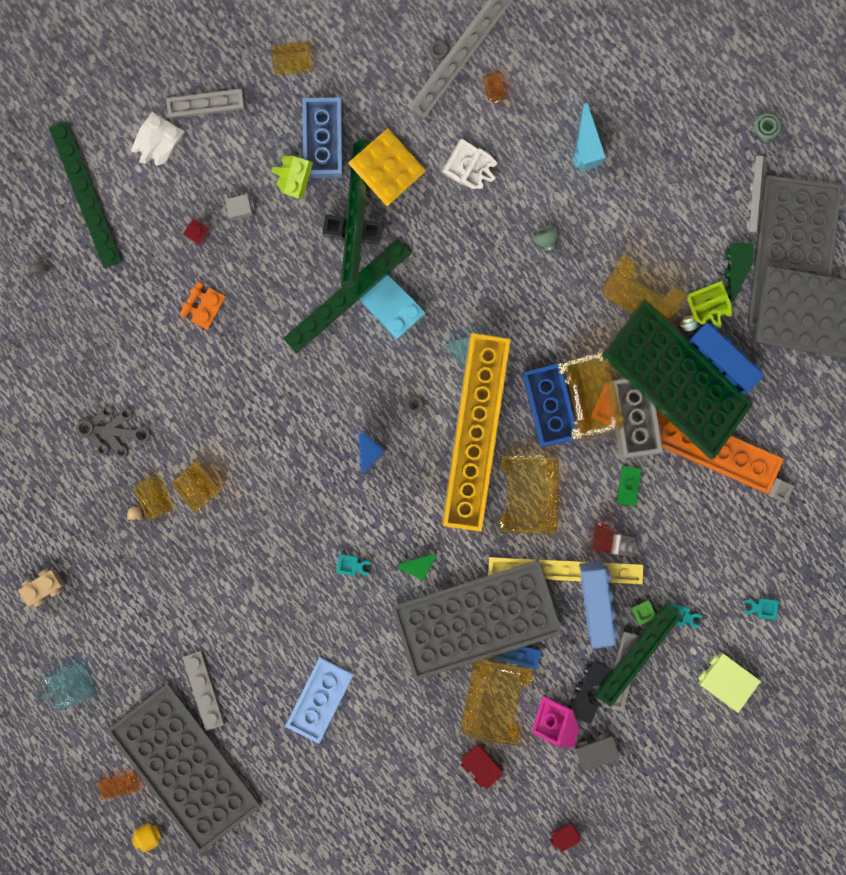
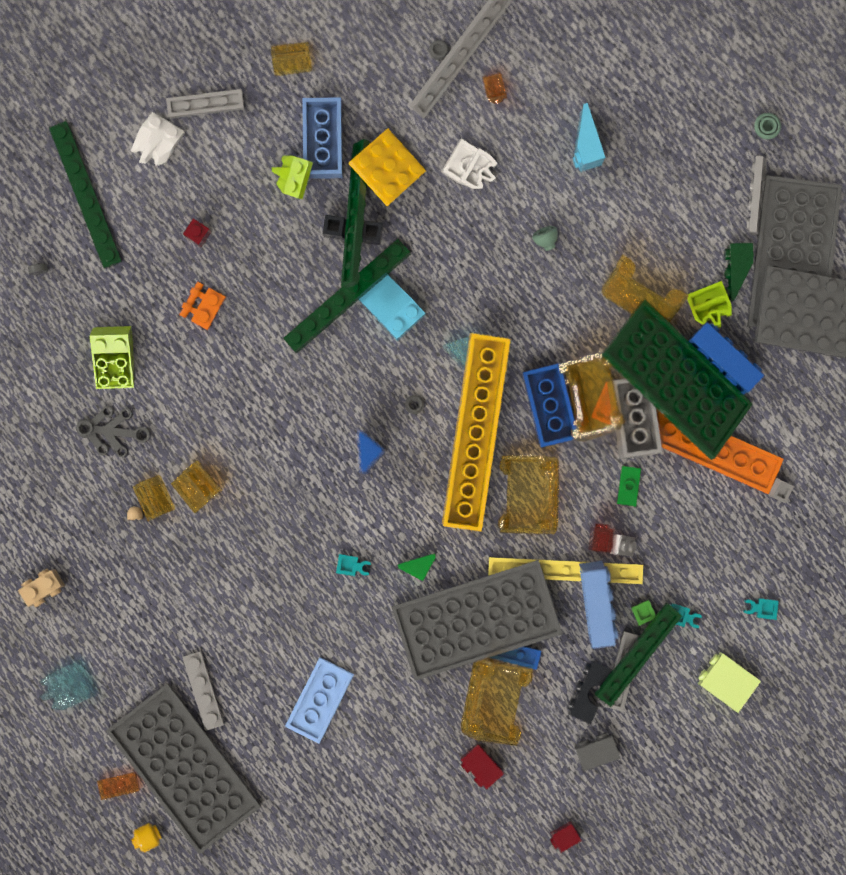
(112, 357): none -> lime slope
(239, 207): light grey brick -> none
(556, 723): dark pink slope -> none
(689, 323): light aqua plate -> none

